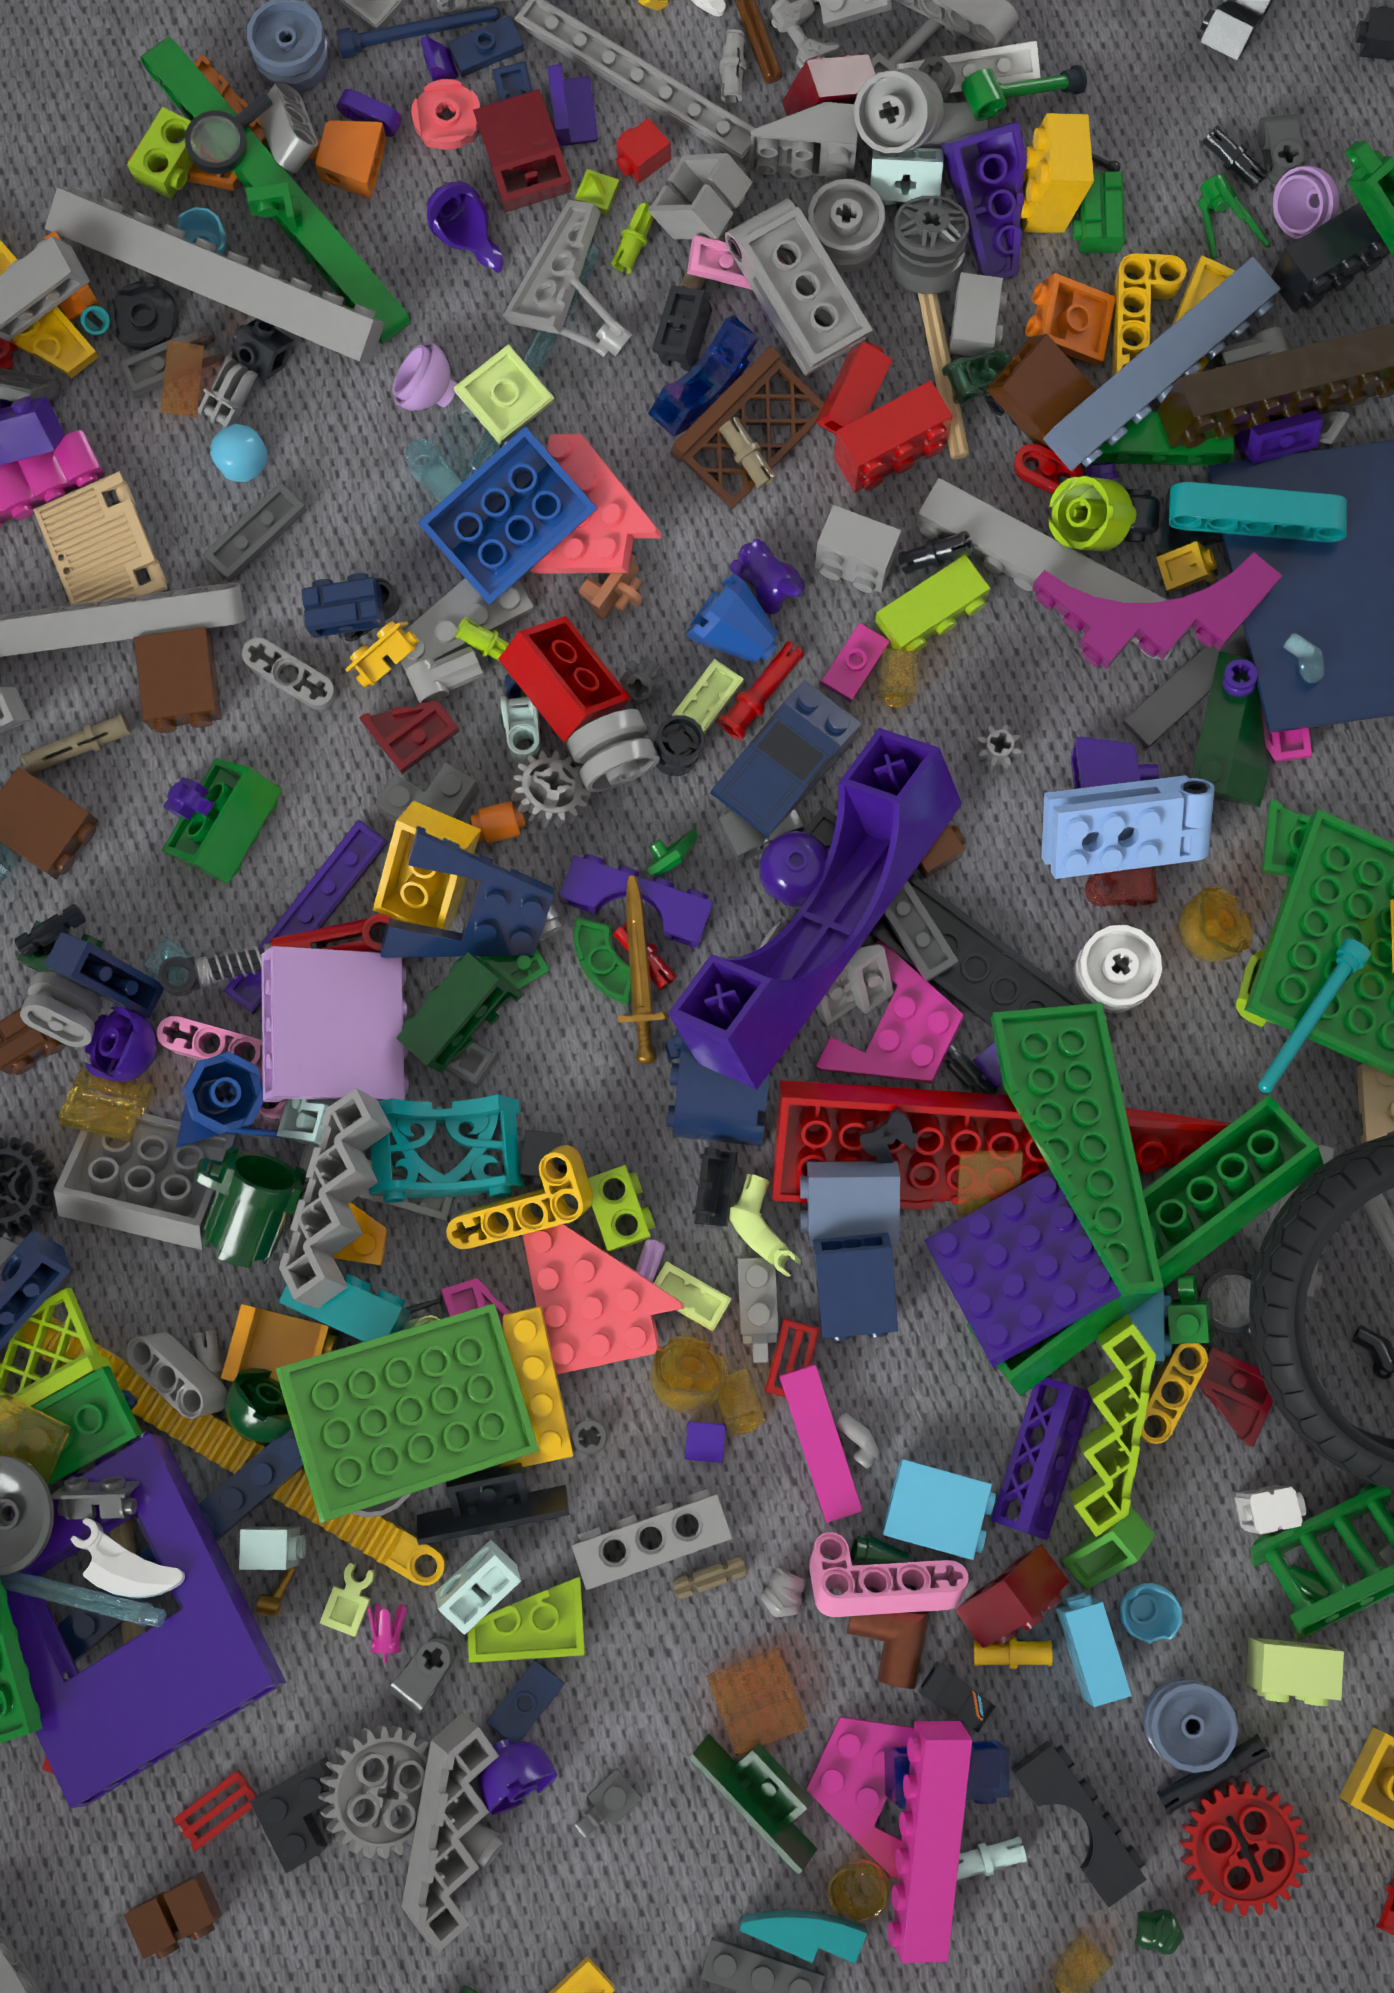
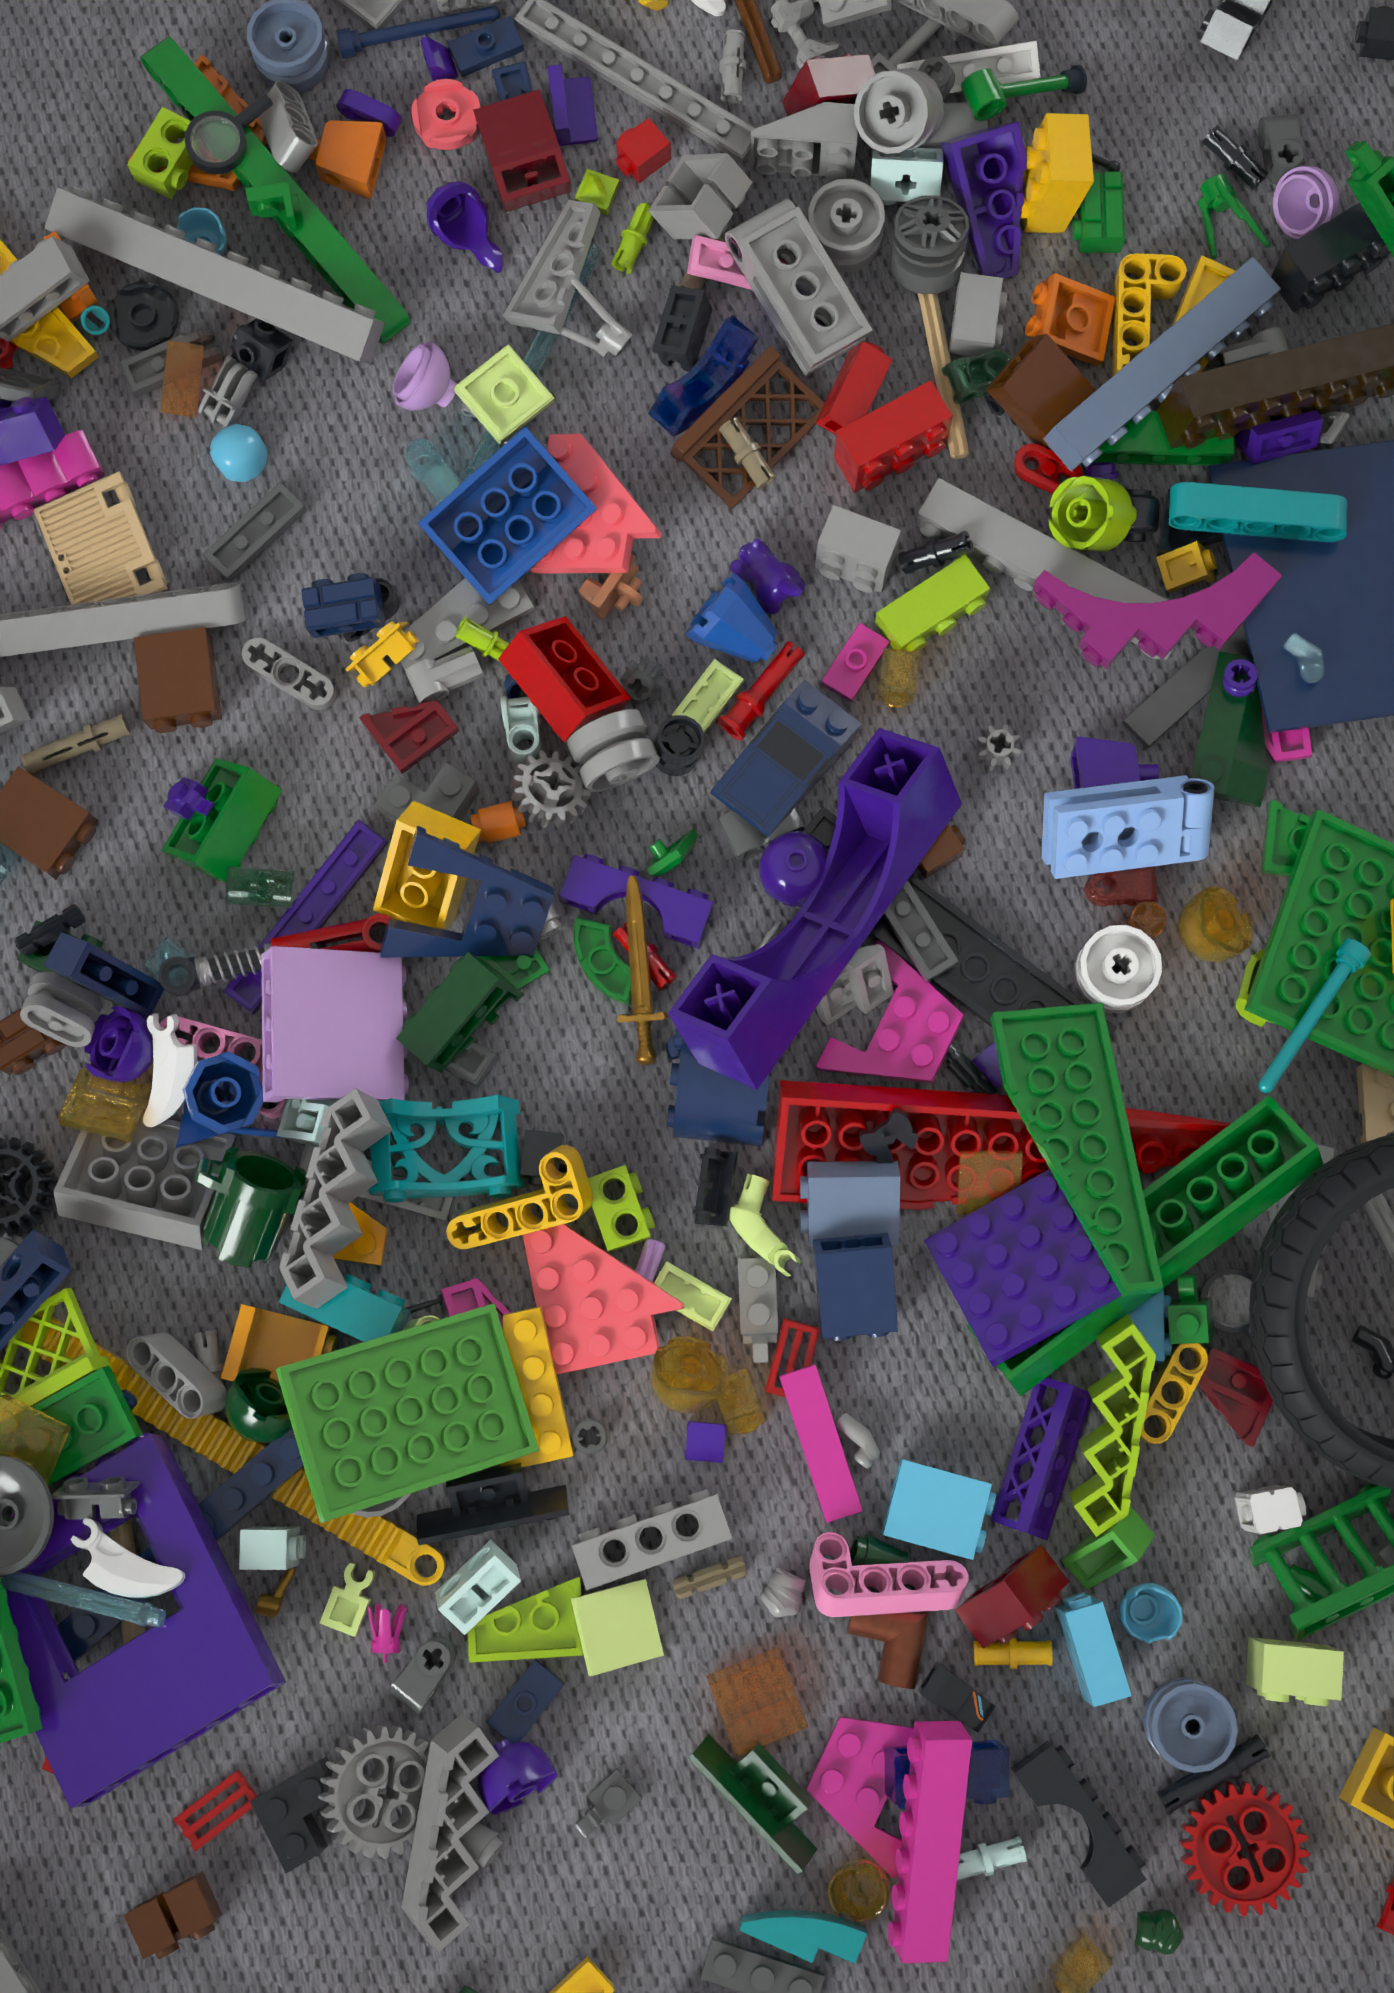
(171, 1070): none -> white piece
(259, 887): none -> clear green hips
(617, 1627): none -> yellowish green tile
(1148, 914): none -> clear orange wheel

